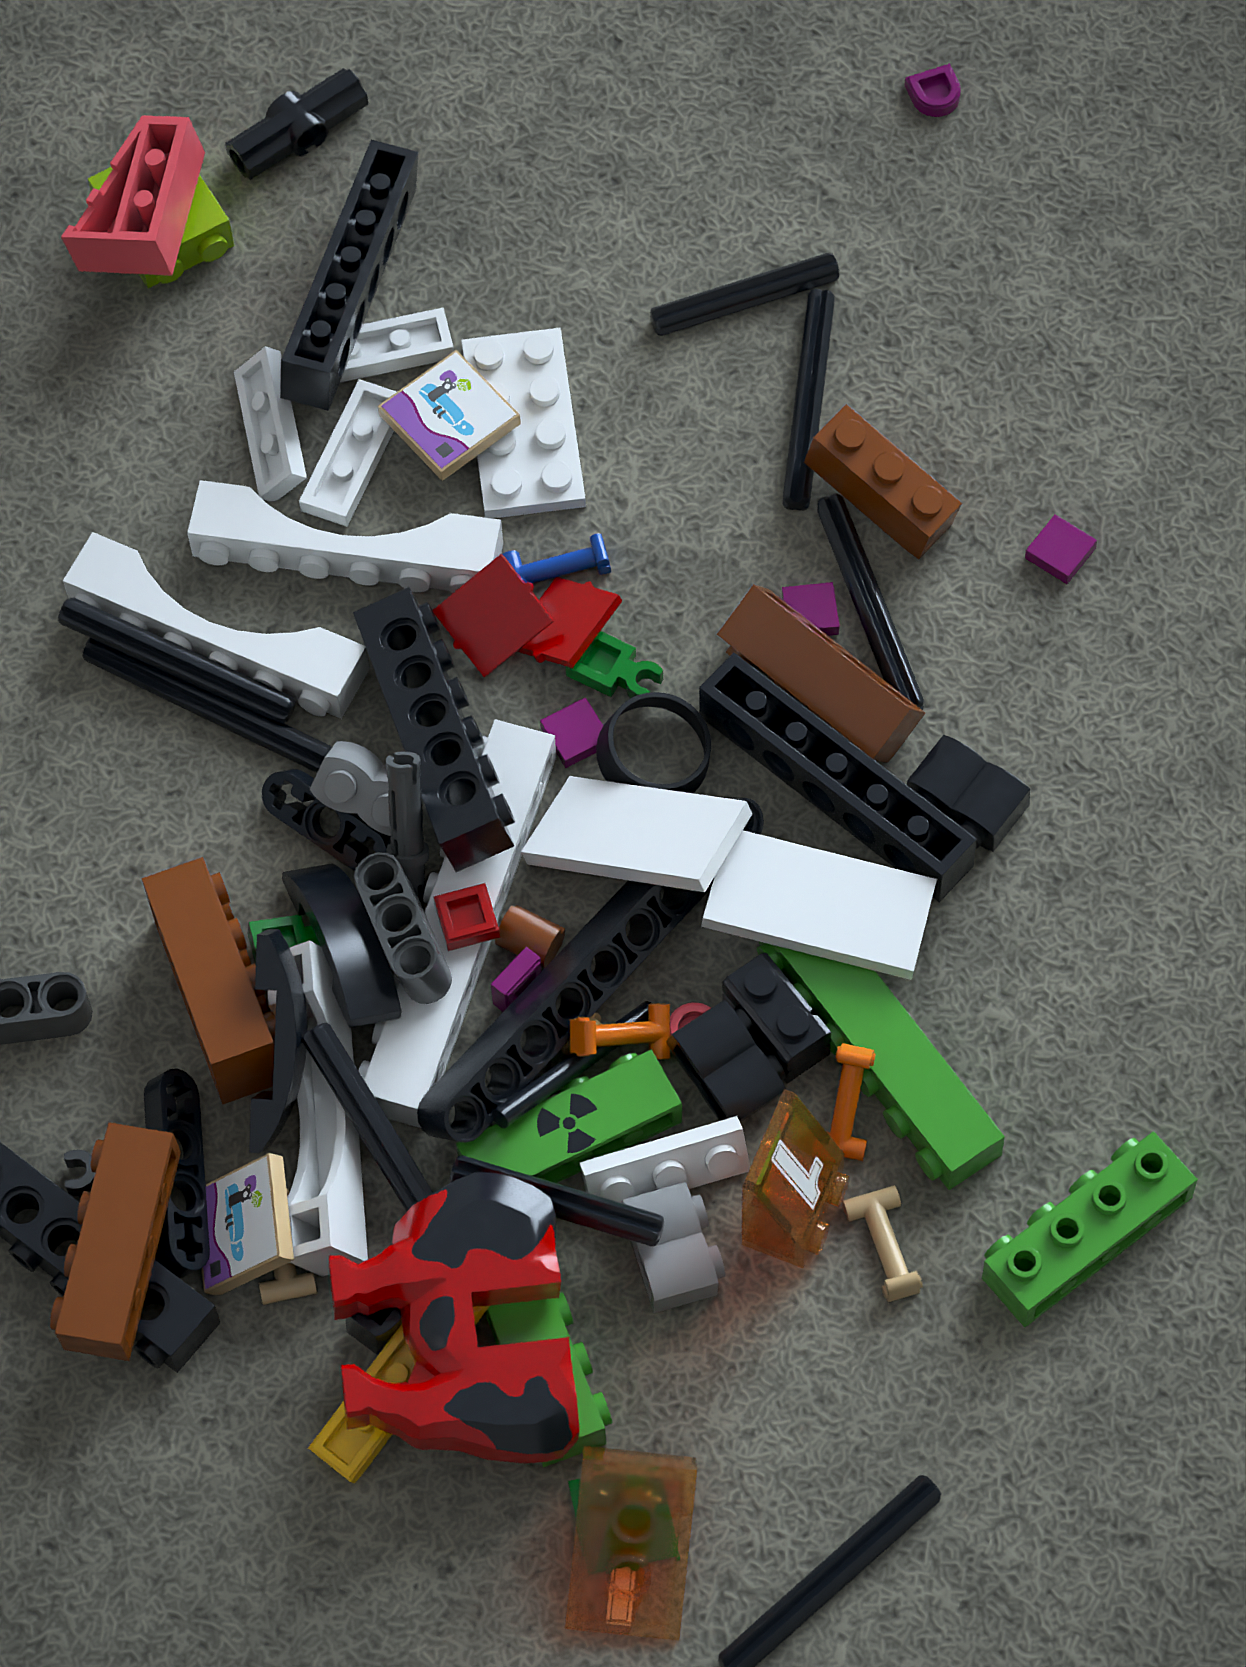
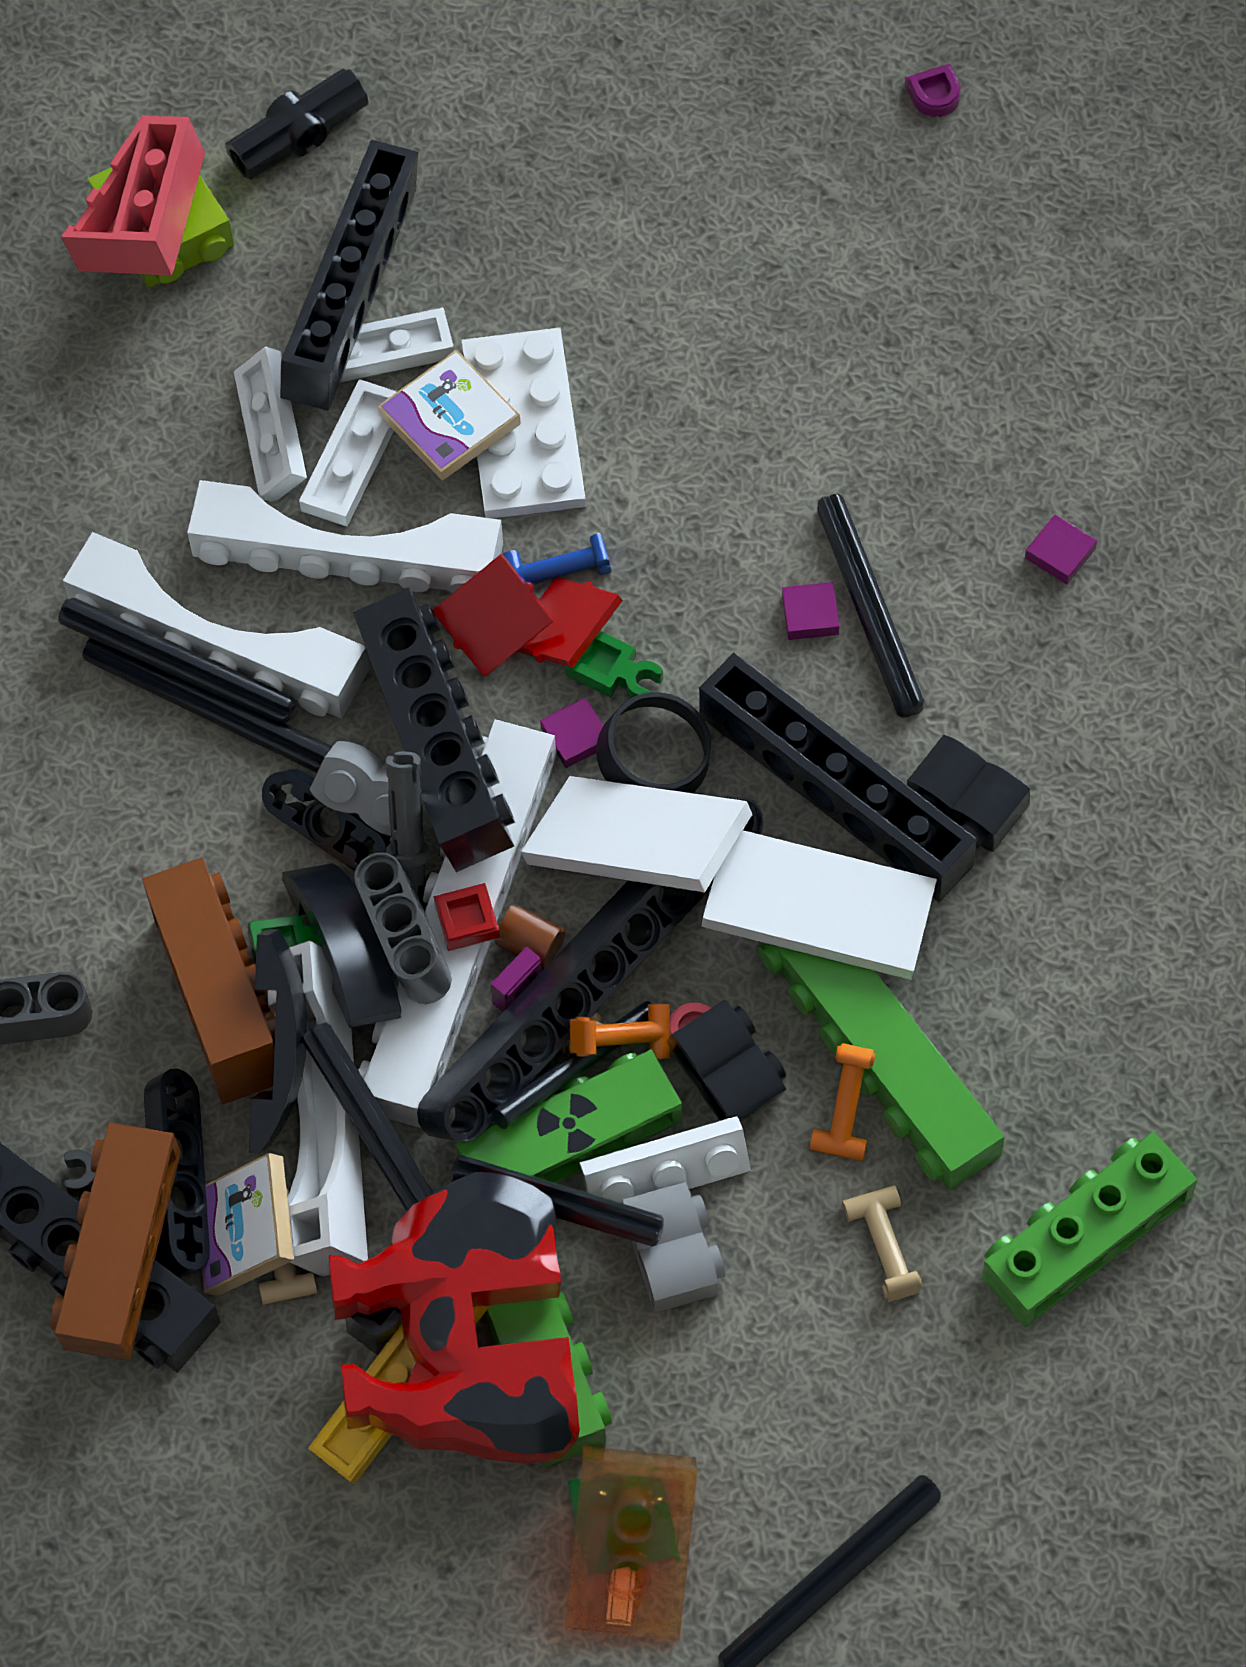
(744, 294): black axle -> none
(779, 1015): black brick -> none
(792, 1185): clear orange slope -> none
(808, 398): black axle -> none
(820, 674): dark orange brick -> none
(882, 482): dark orange brick -> none

